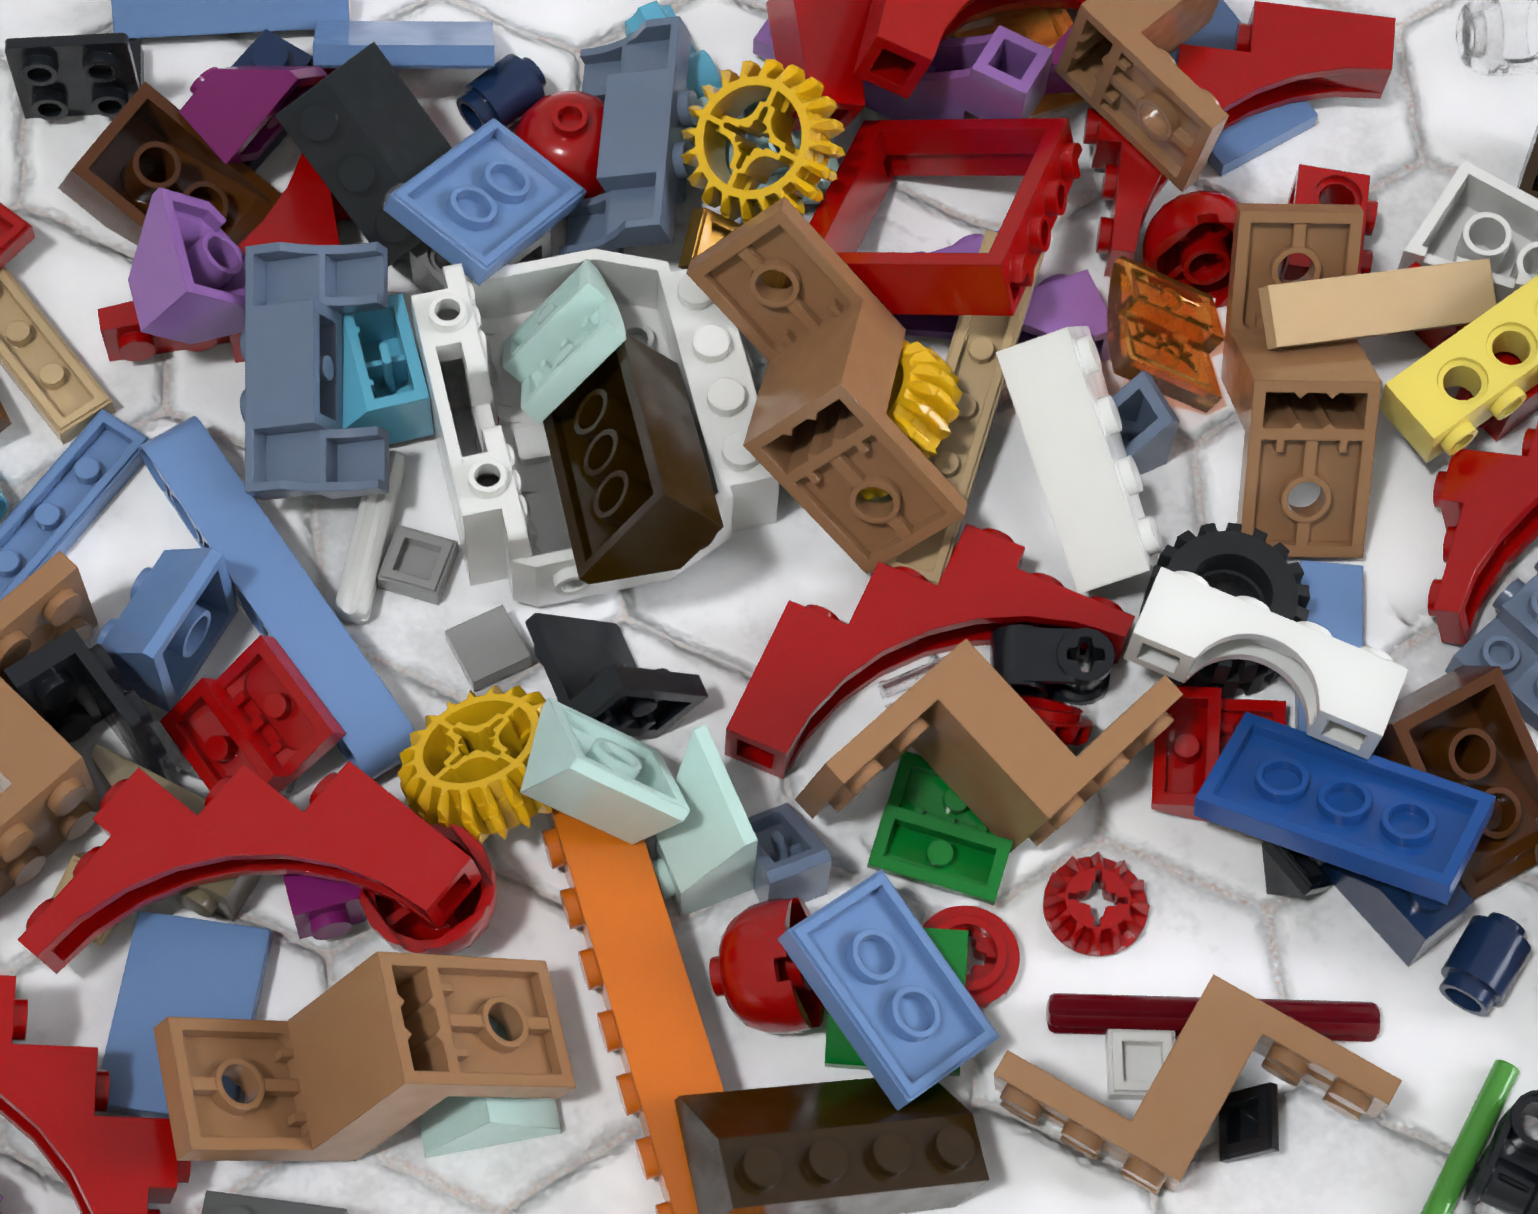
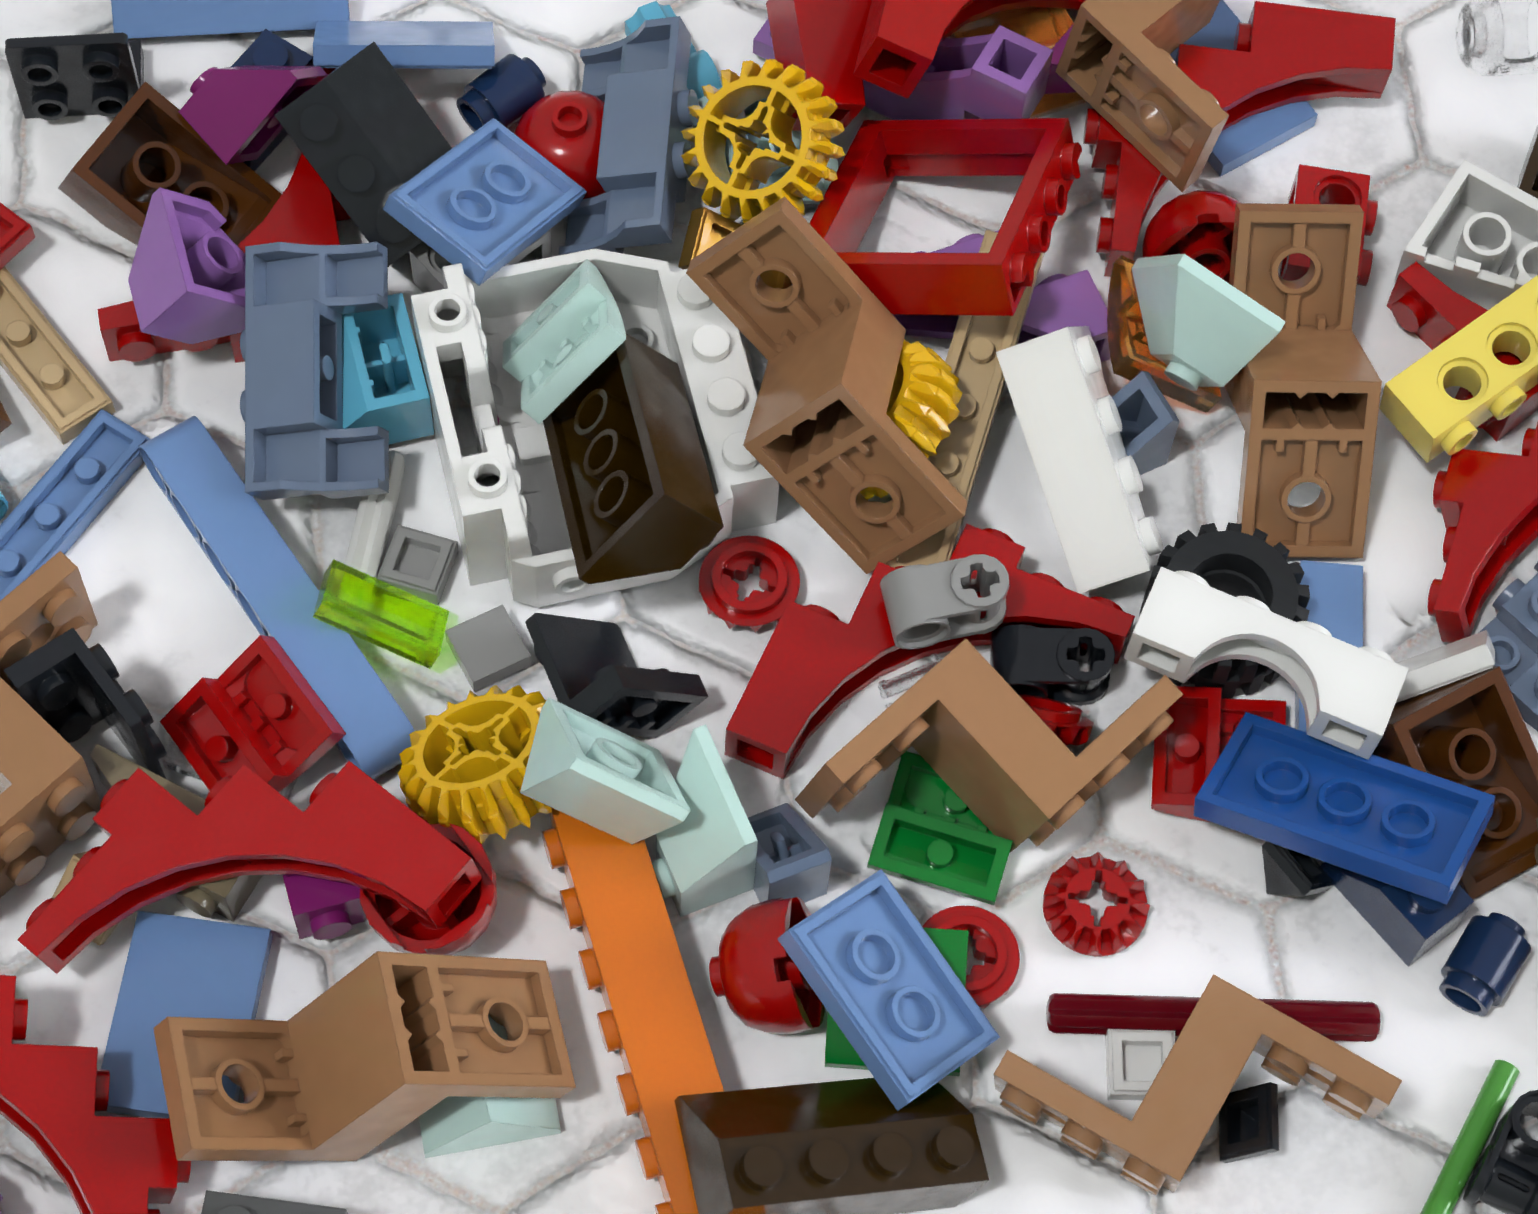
(170, 624): medium blue slope -> none
(381, 614): none -> clear neon green tile
(738, 559): none -> red gear
(942, 602): none -> light grey piece
(1199, 321): none -> light aqua slope
(1376, 303): tan tile -> none
(1447, 664): none -> white tile

